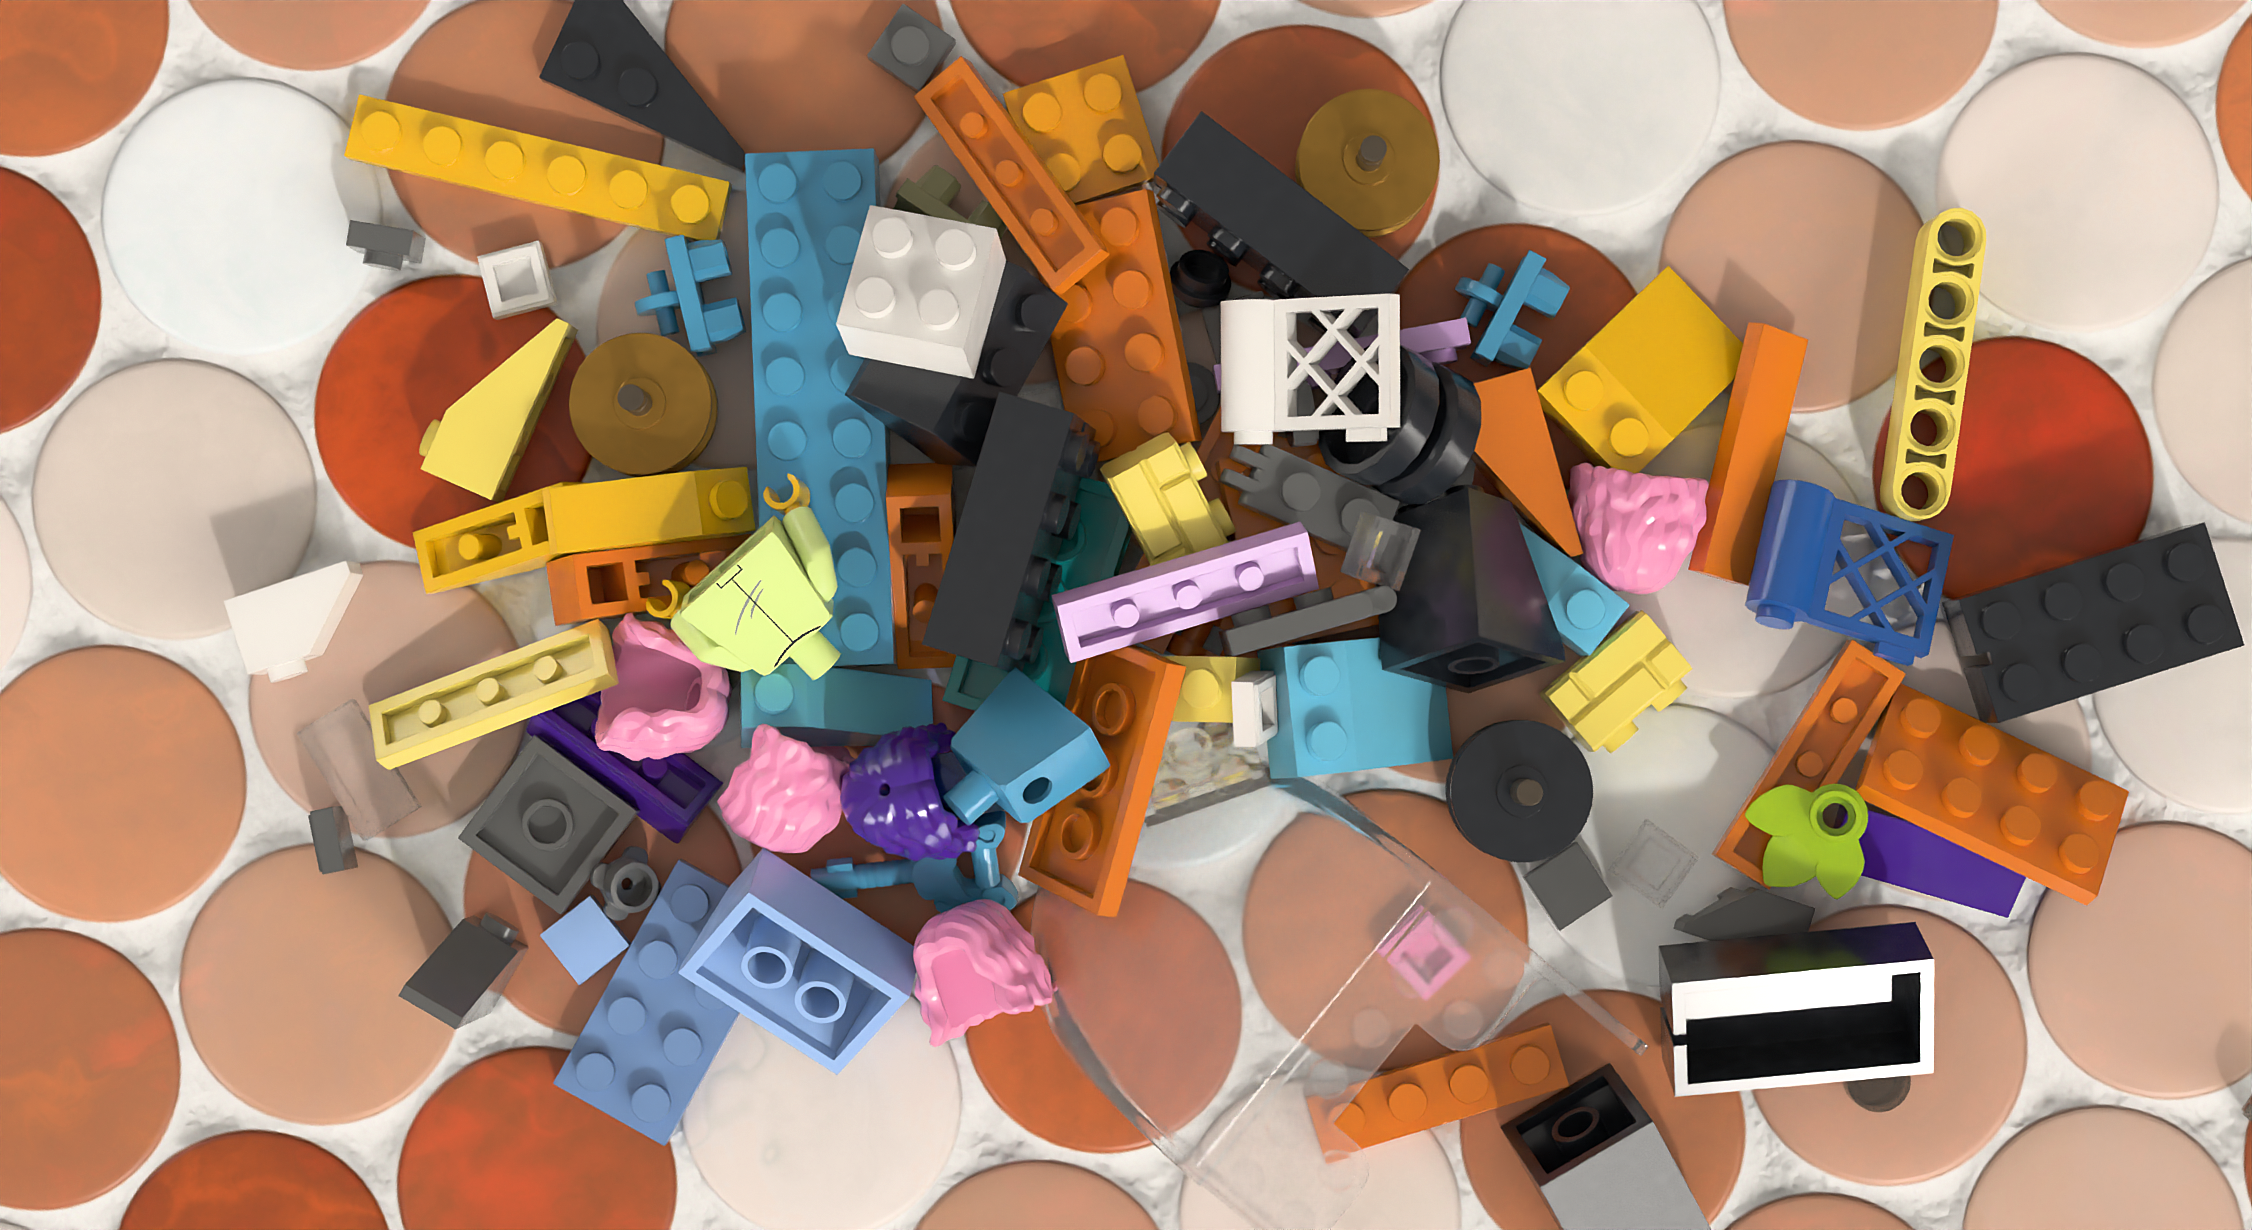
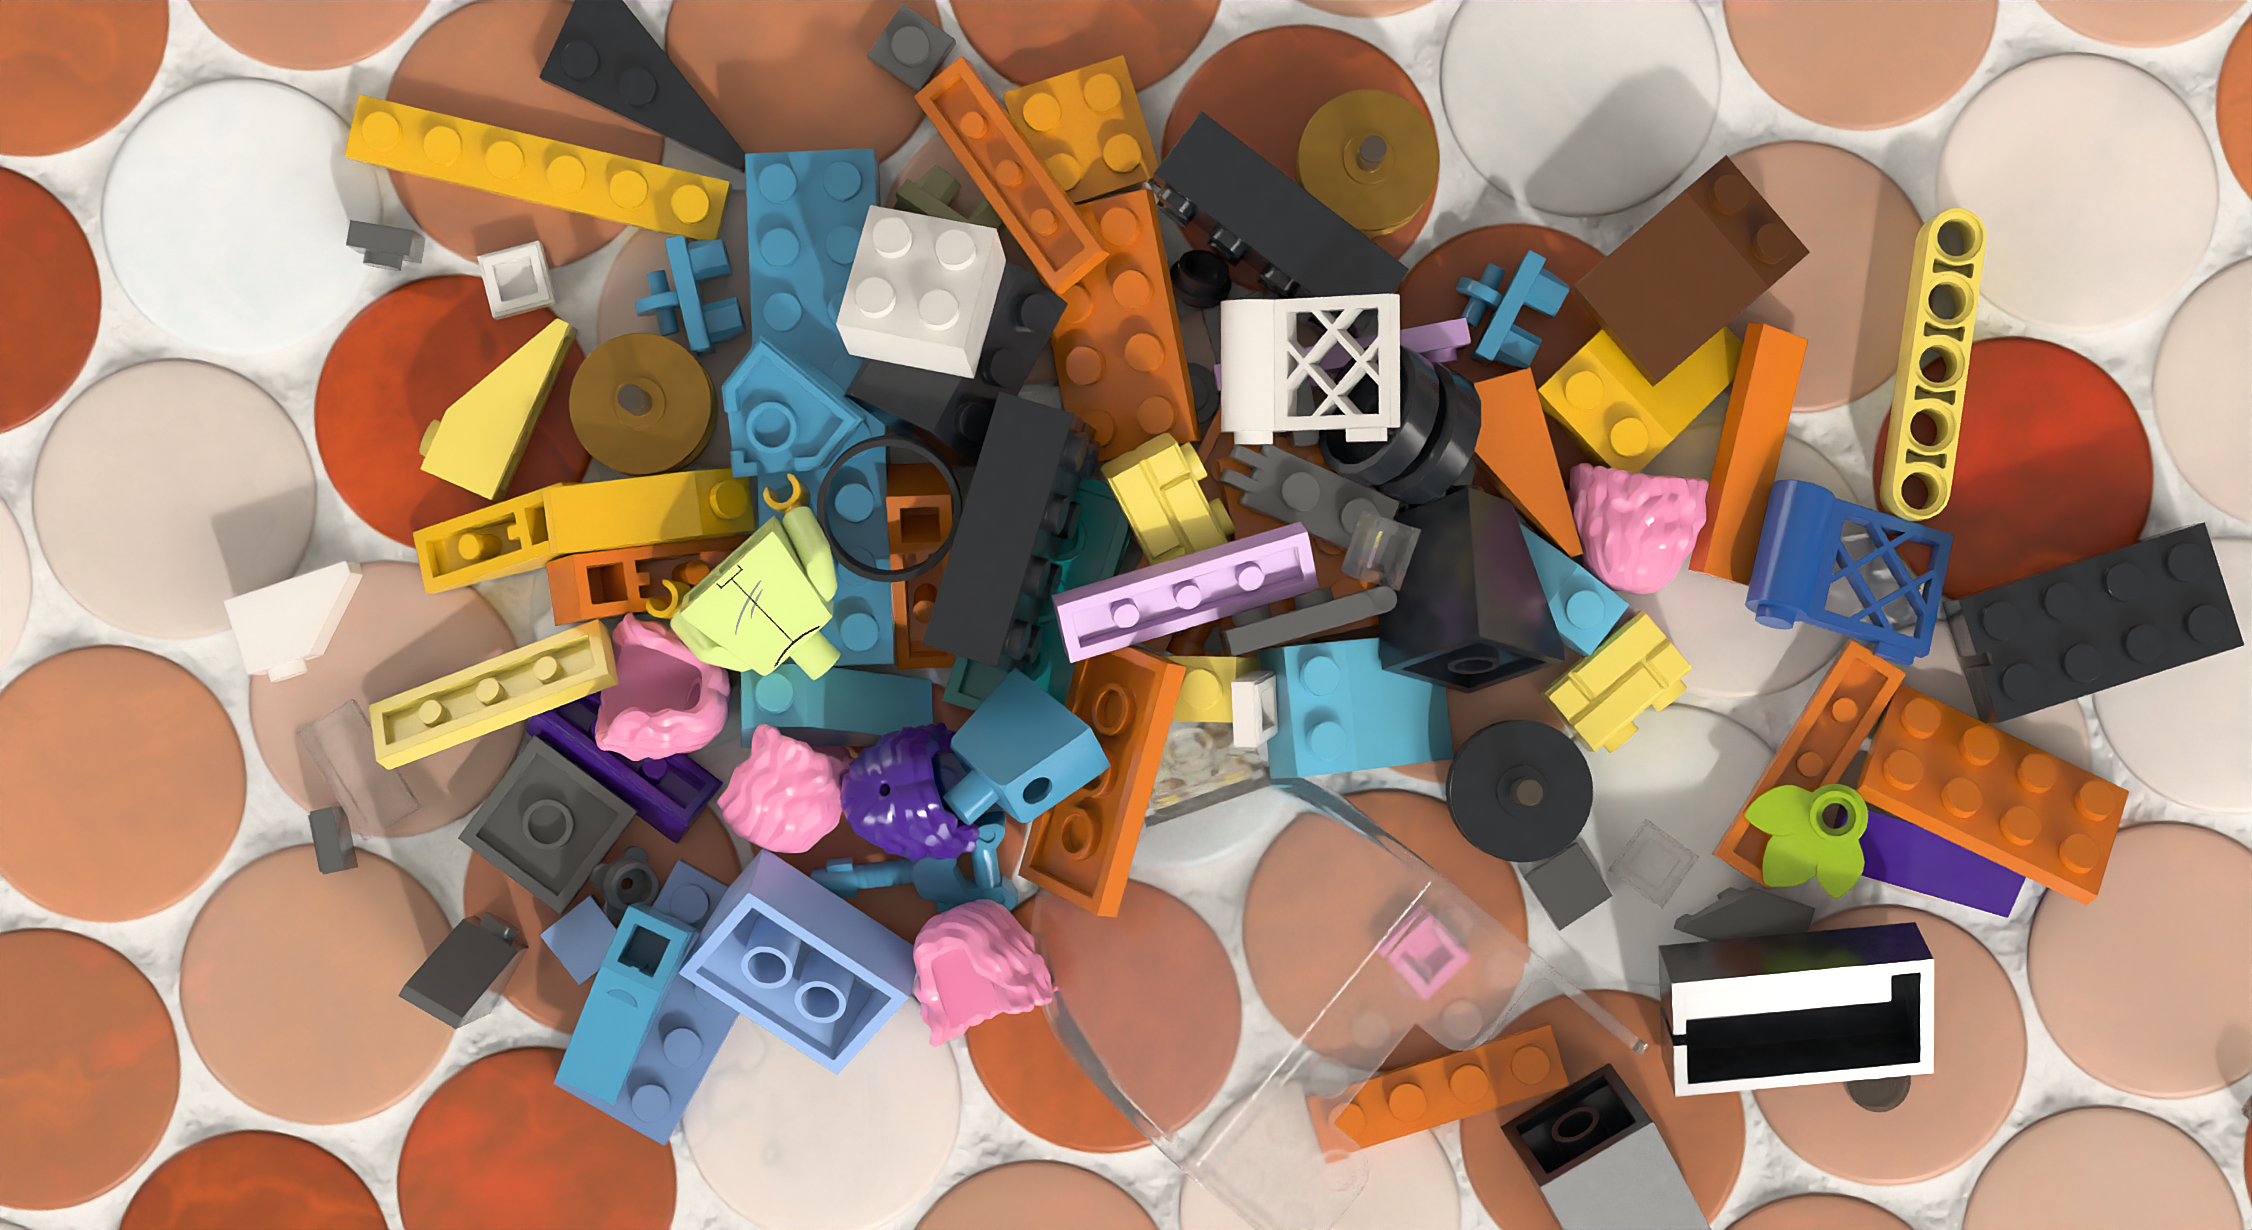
(624, 1001): none -> dark azure slope
(784, 413): none -> dark azure plate
(856, 566): none -> black tyre
(1689, 271): none -> reddish brown slope

